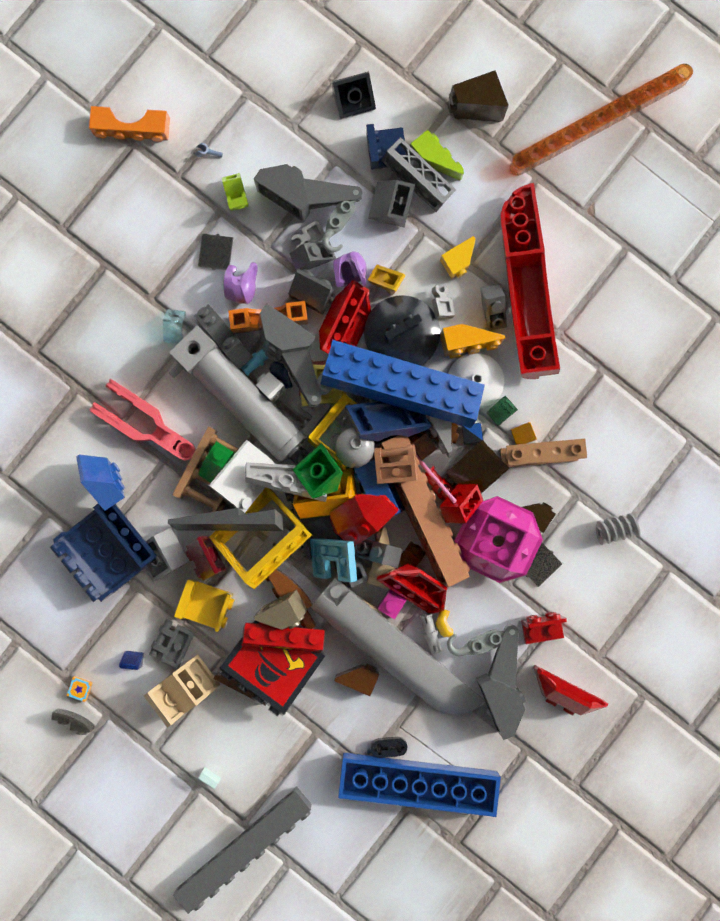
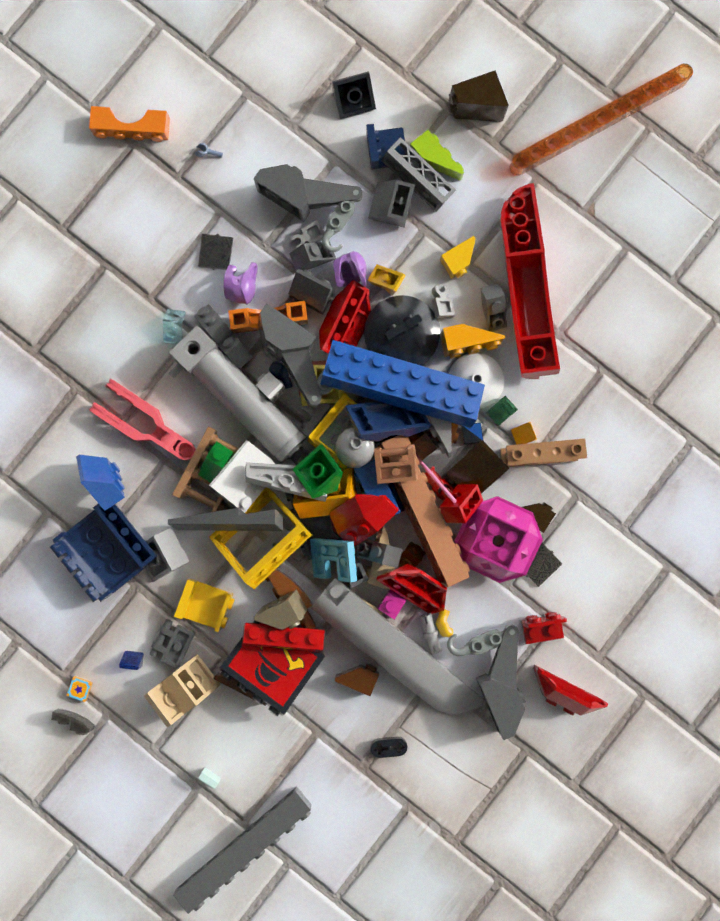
(205, 558): dark red slope -> none
(235, 192): lime brick -> none
(257, 360): medium azure pin -> none
(419, 784): blue brick -> none
(616, 527): light grey piece -> none

